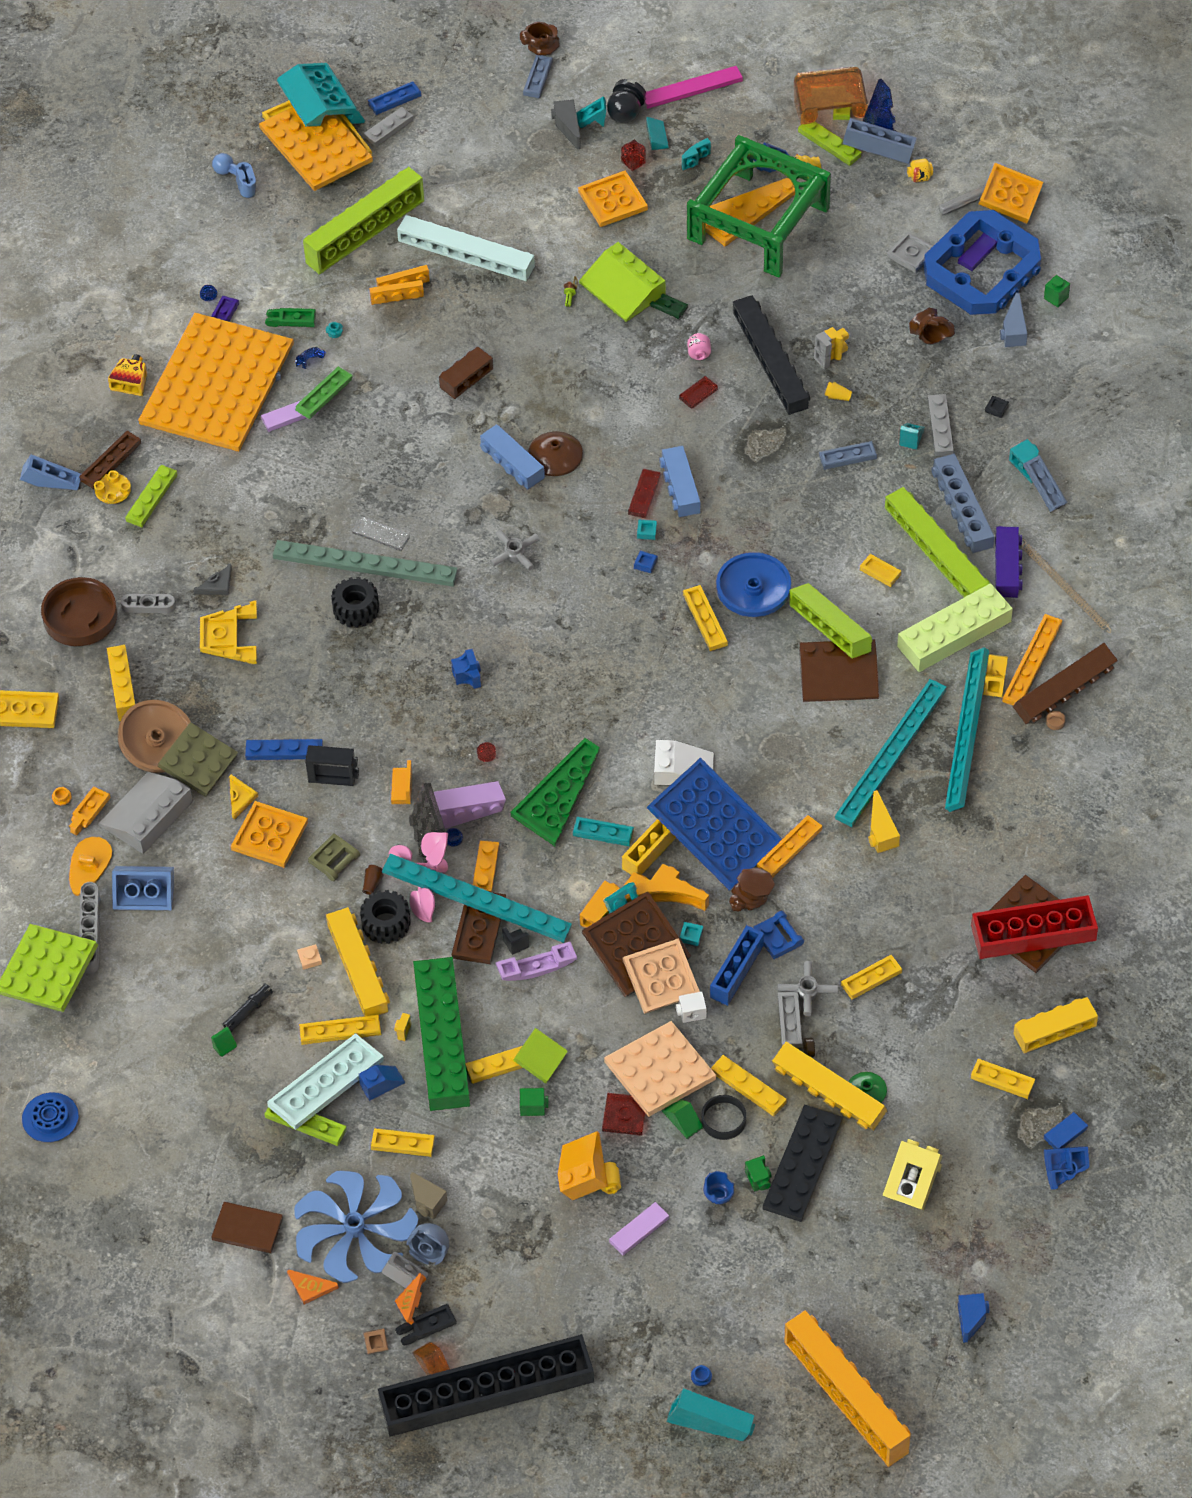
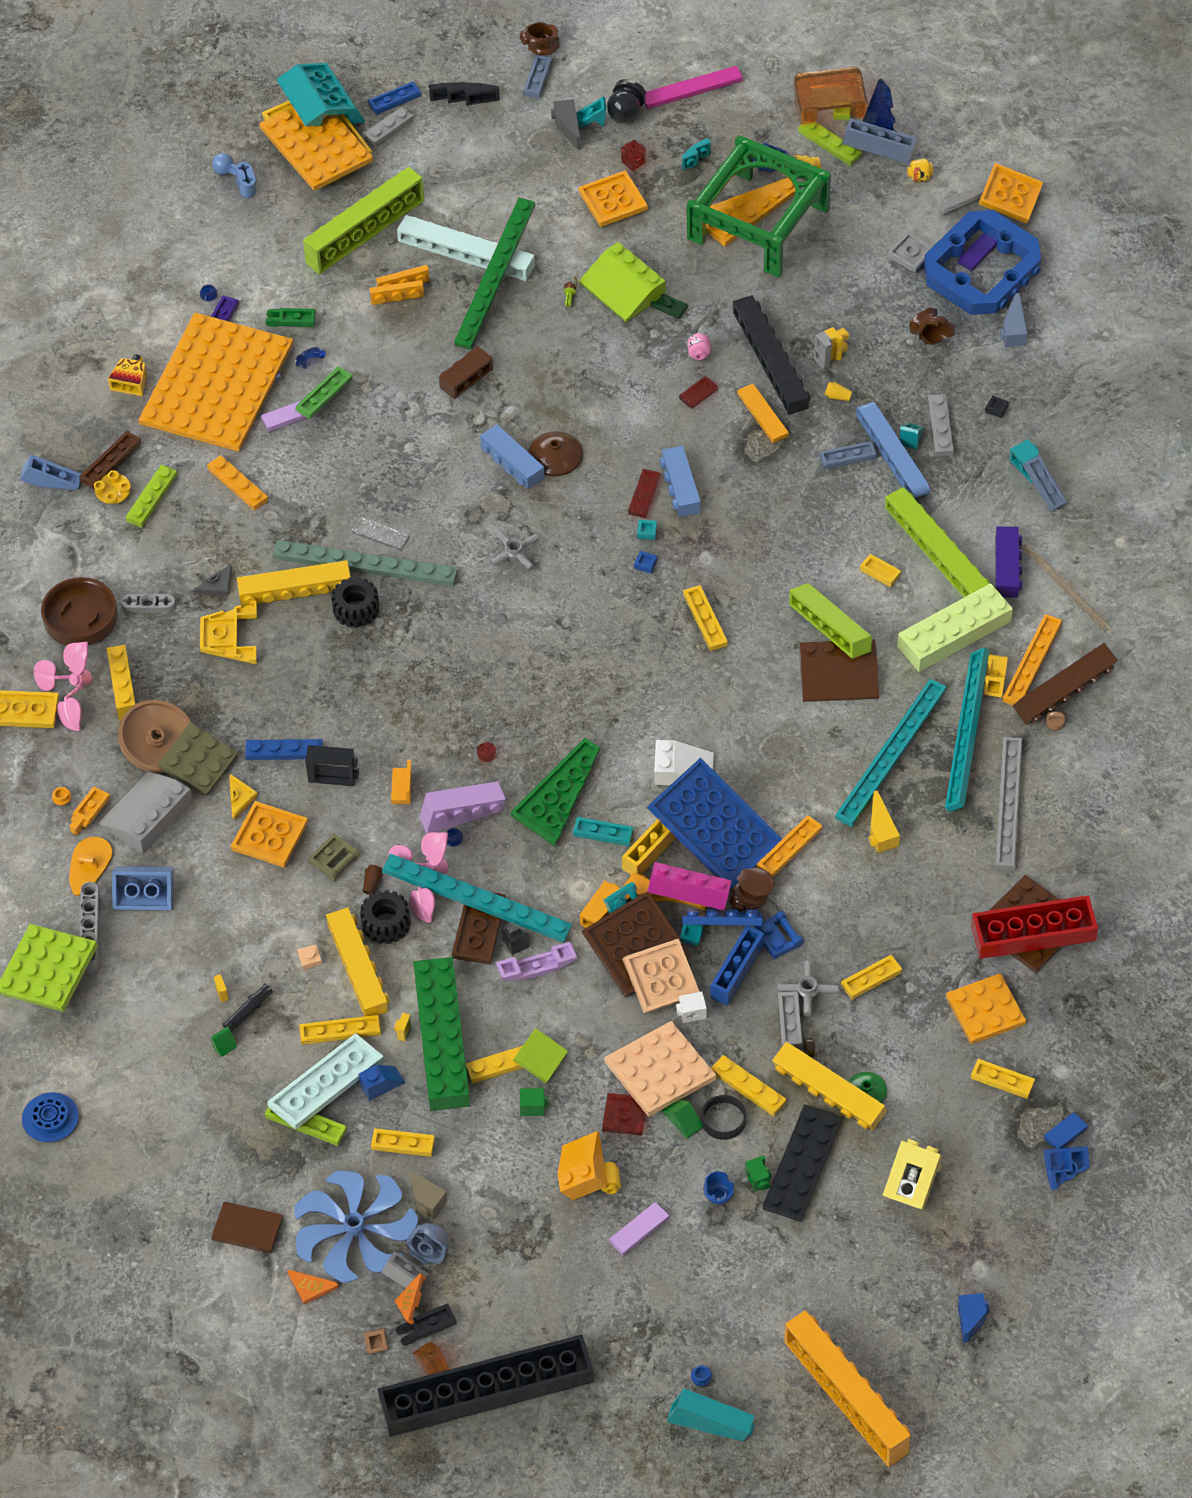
(75, 657): none -> bright pink plant
(220, 987): none -> yellow tile
(237, 482): none -> light orange plate
(292, 583): none -> yellow brick
(334, 329): teal plate -> none
(425, 816): clear smoke plate -> none
(464, 91): none -> black slope
(466, 669): blue brick -> none
(486, 865): light orange plate -> none
(494, 273): none -> green plate
(656, 133): teal slope -> none
(689, 886): none -> dark pink slope
(714, 917): none -> blue plate
(753, 584): blue dish -> none
(762, 413): none -> light orange tile
(892, 450): none -> medium blue beam
(963, 503): sand blue brick -> none
(985, 1008): none -> light orange plate
(1008, 804): none -> light grey tile
(1055, 1024): yellow brick -> none
(1057, 291): green brick -> none

